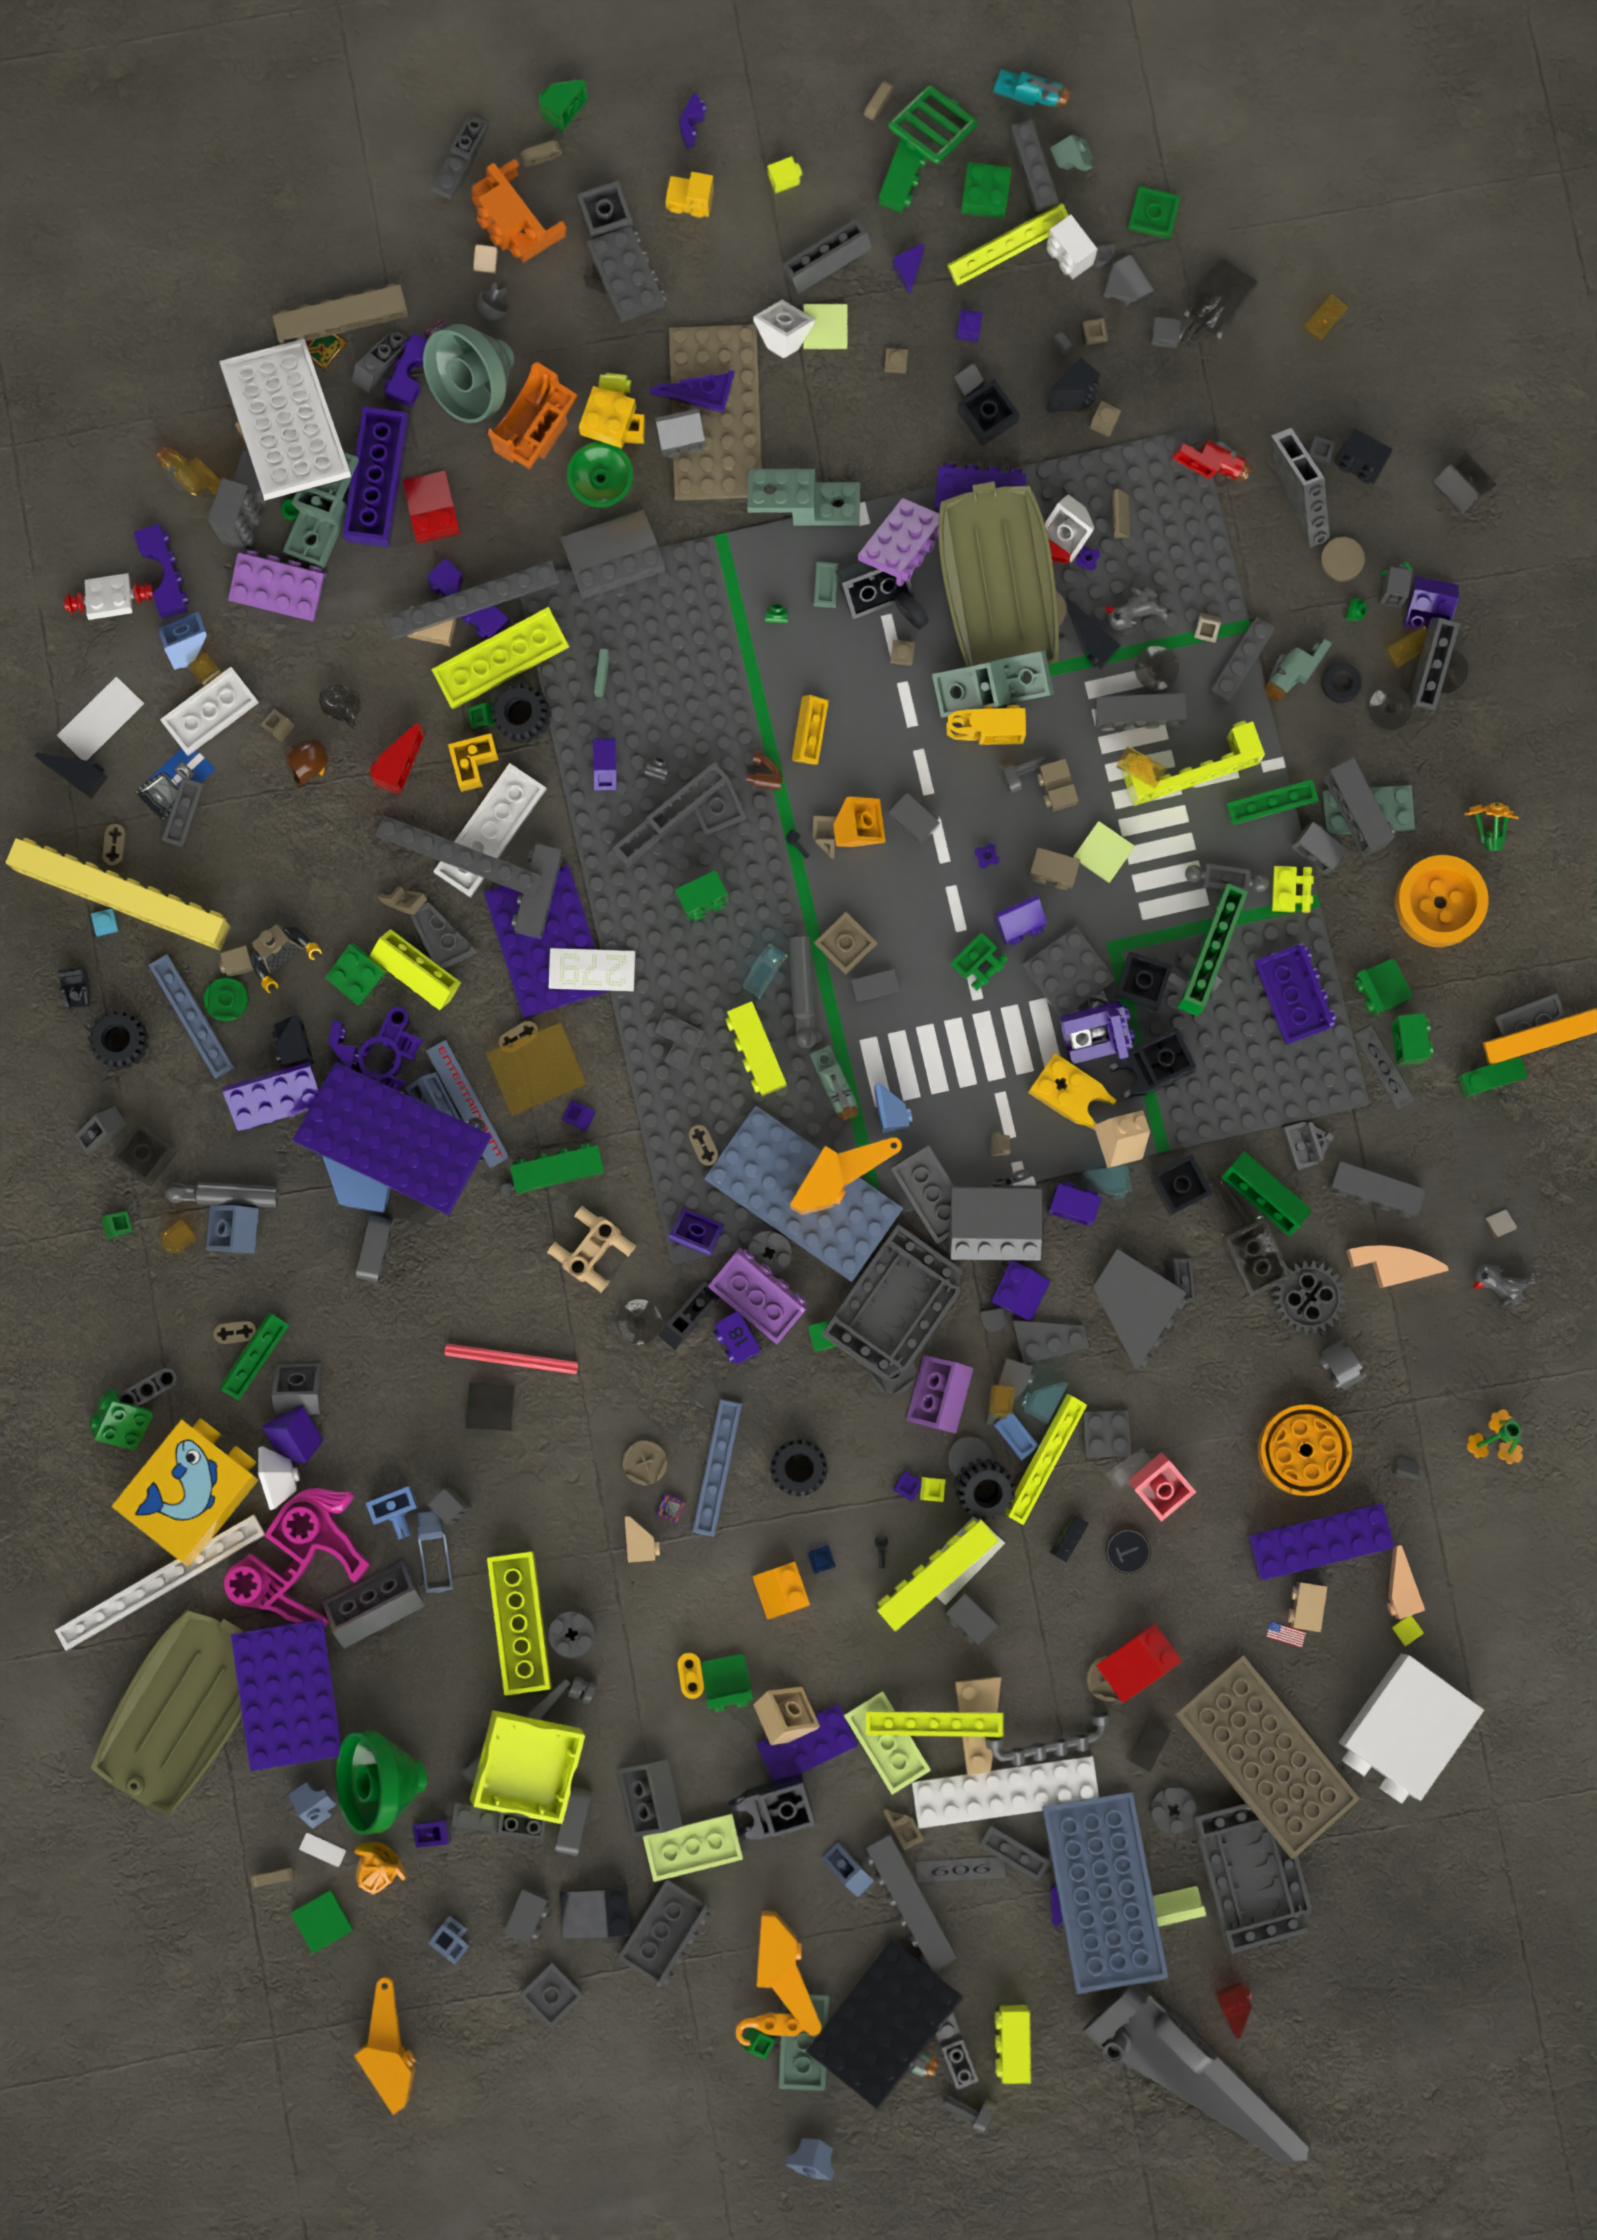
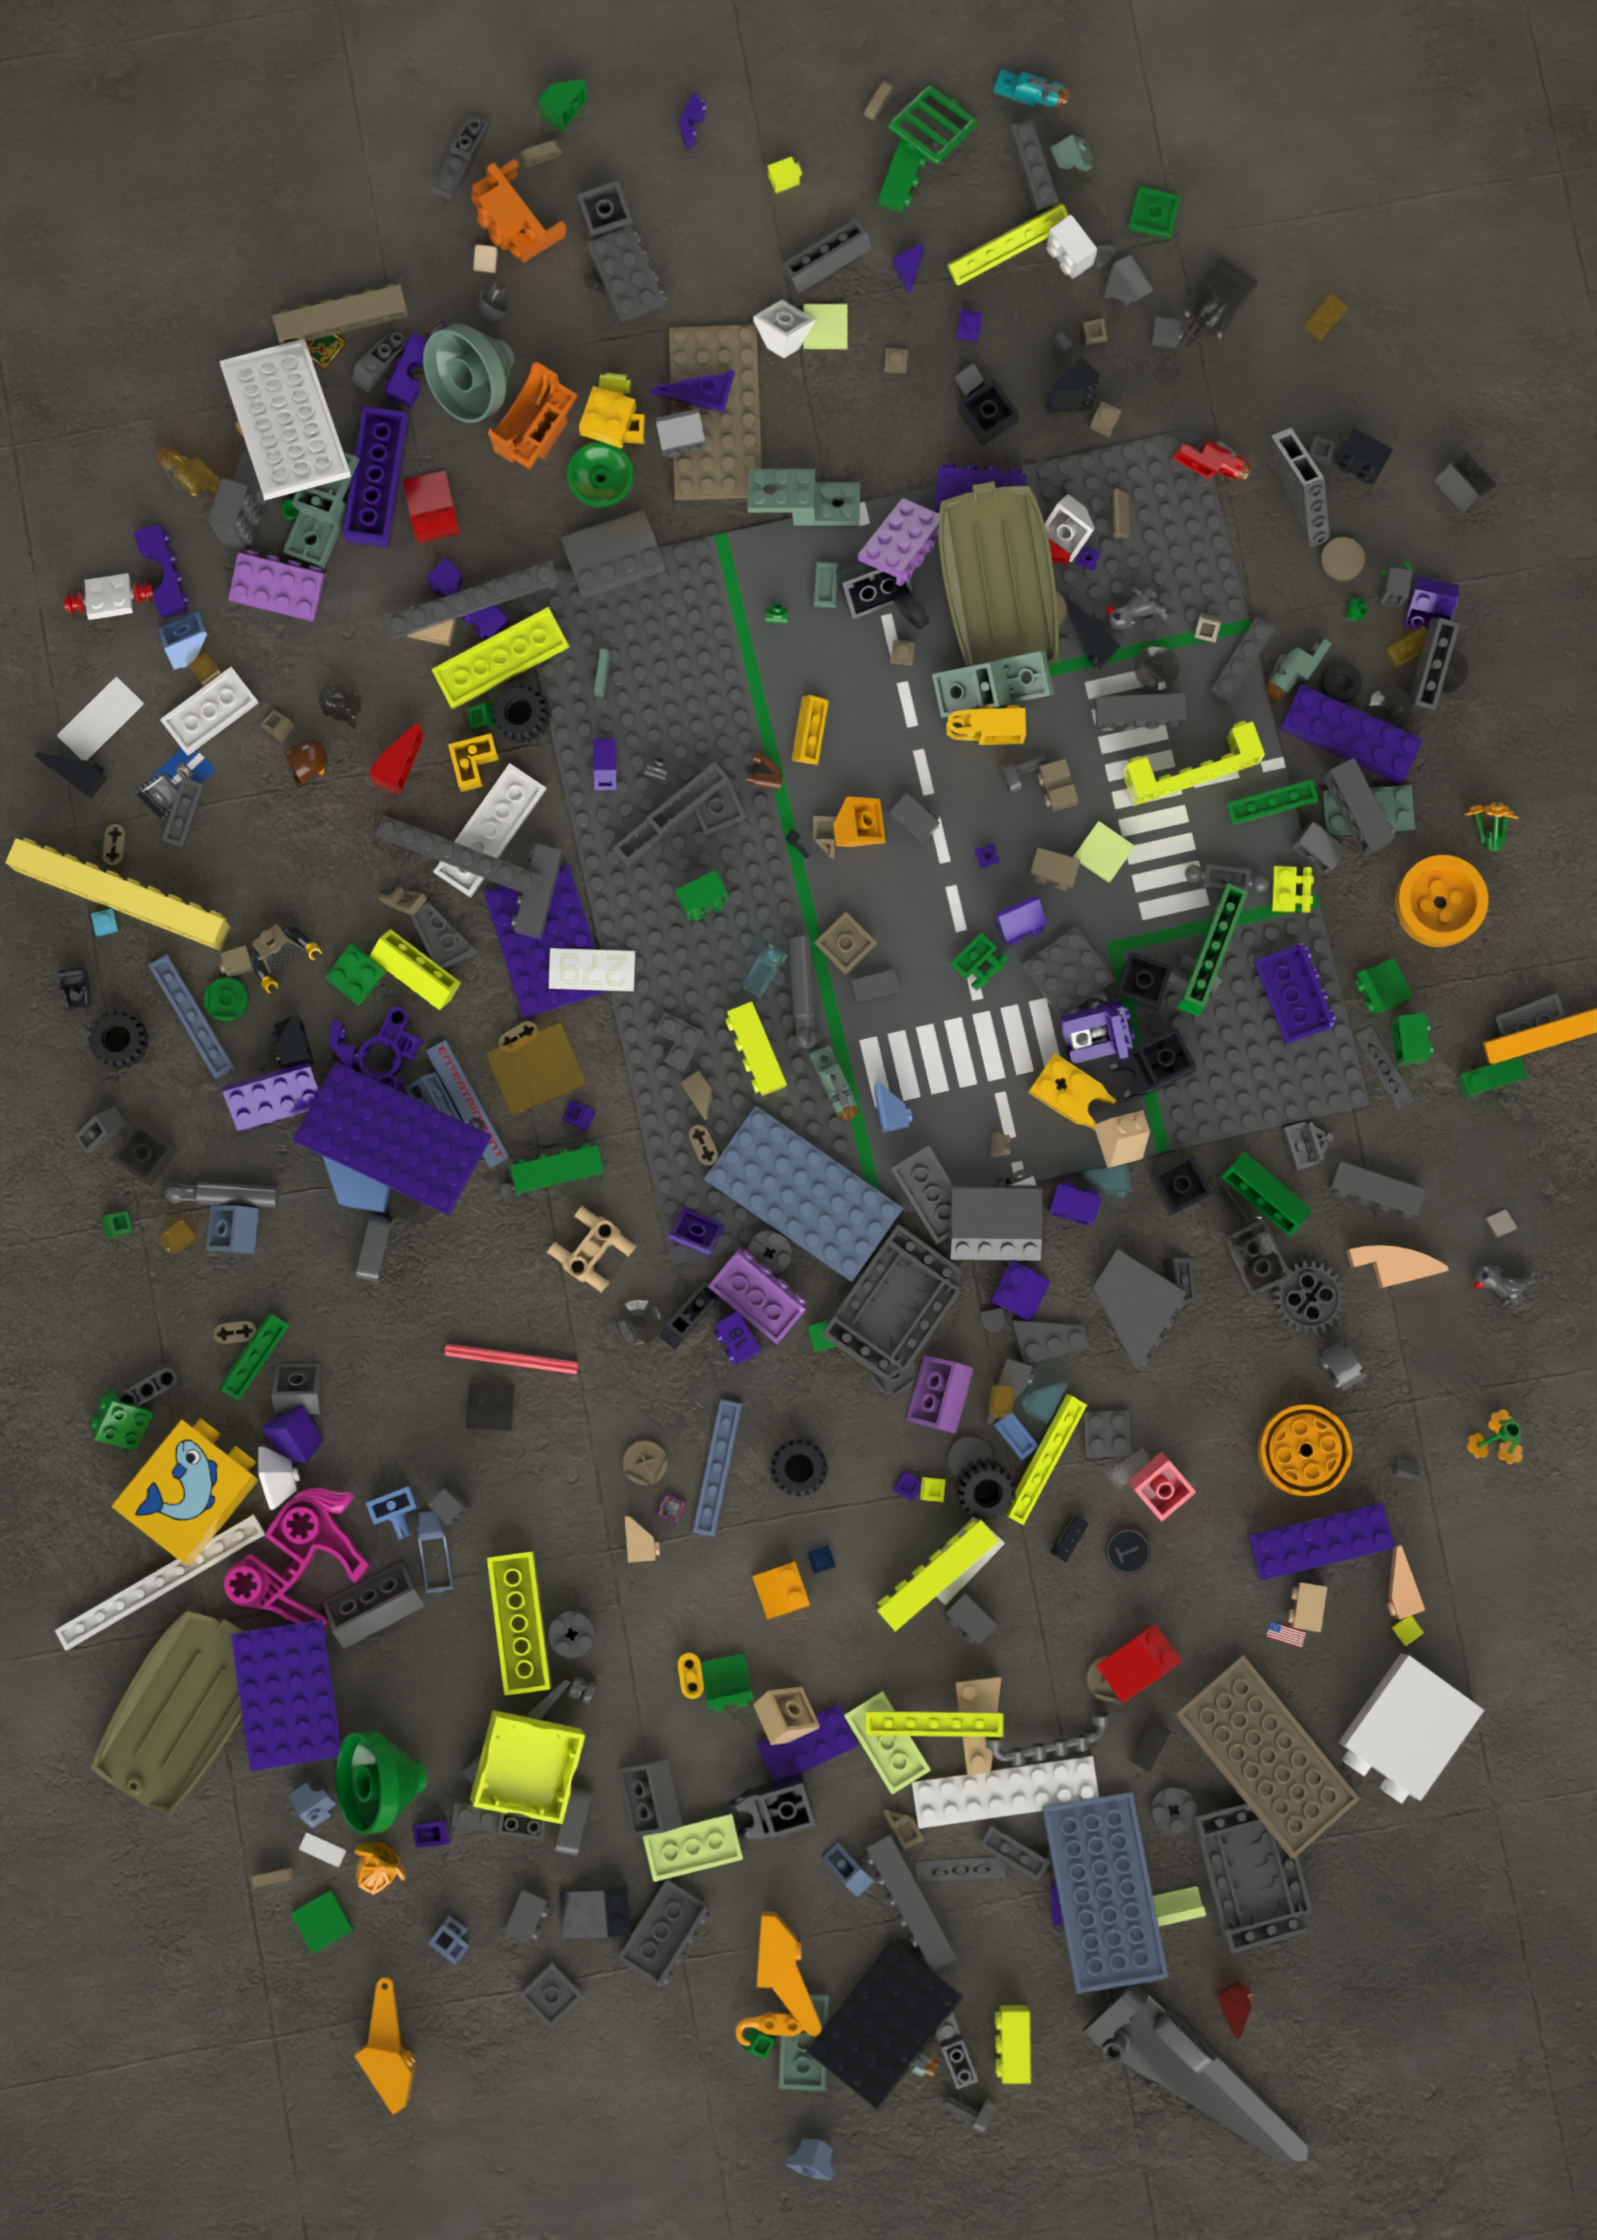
(690, 194): yellow brick -> none
(699, 1092): none -> dark tan slope
(834, 1171): light orange slope -> none
(881, 1551): black hand -> none
(986, 190): green brick -> none
(1141, 767): clear yellow plate -> none
(1351, 734): none -> dark purple brick

